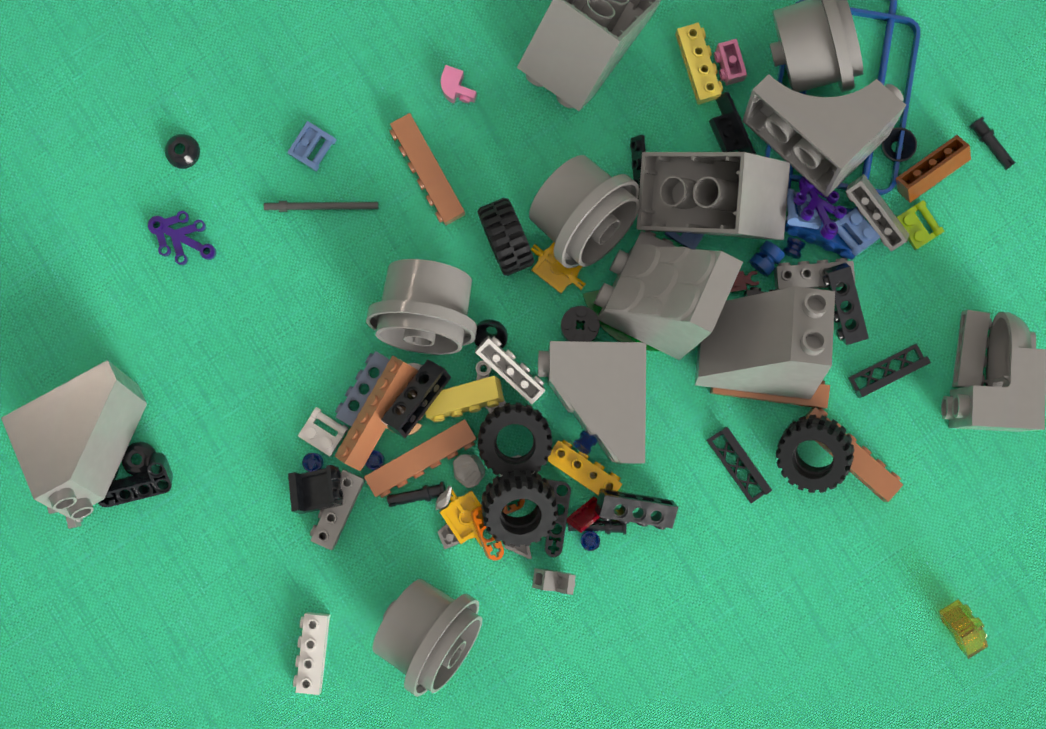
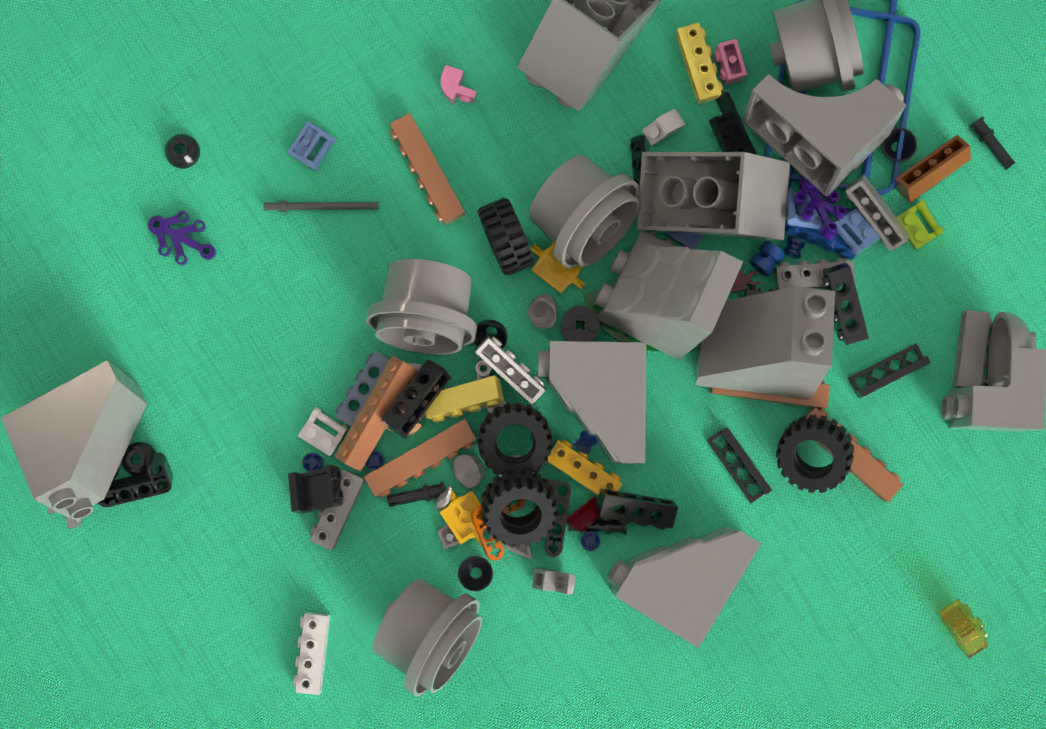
(468, 581): none -> black piece
(543, 311): none -> light grey hair
(664, 126): none -> white brick
(685, 581): none -> light grey slope

